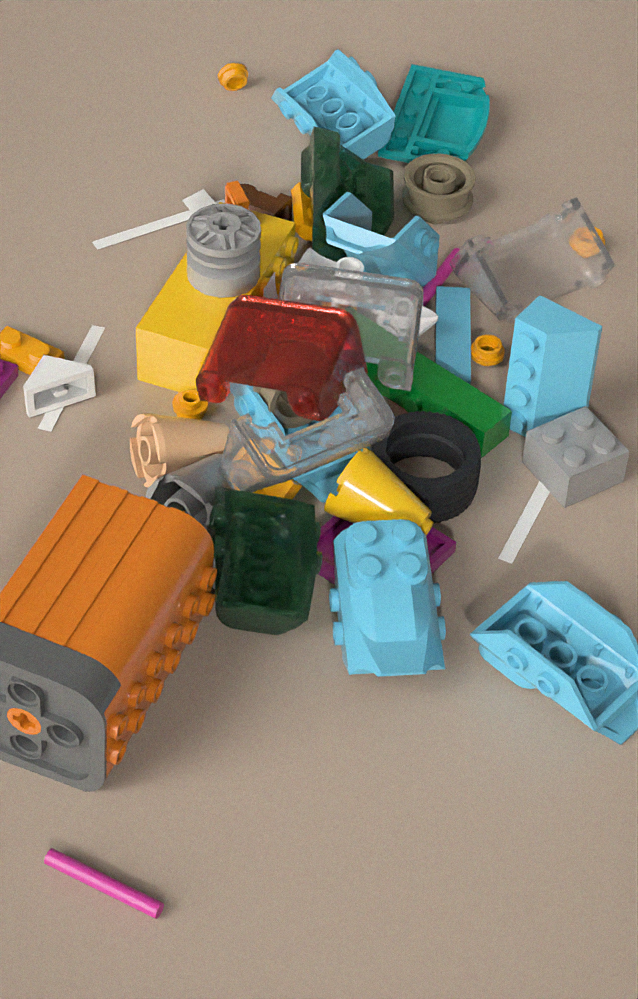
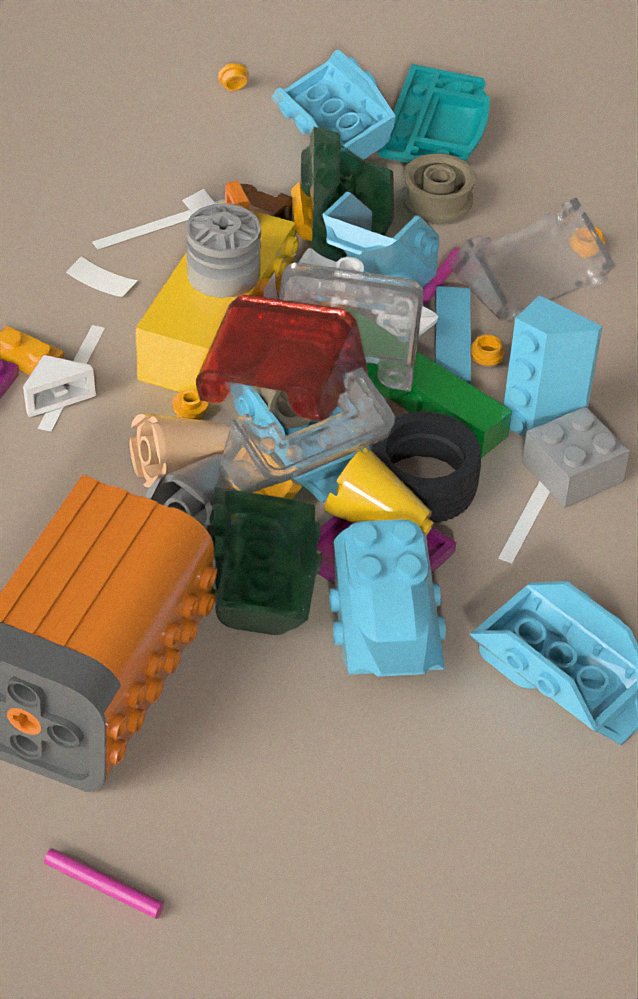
(99, 278): none -> white sticker

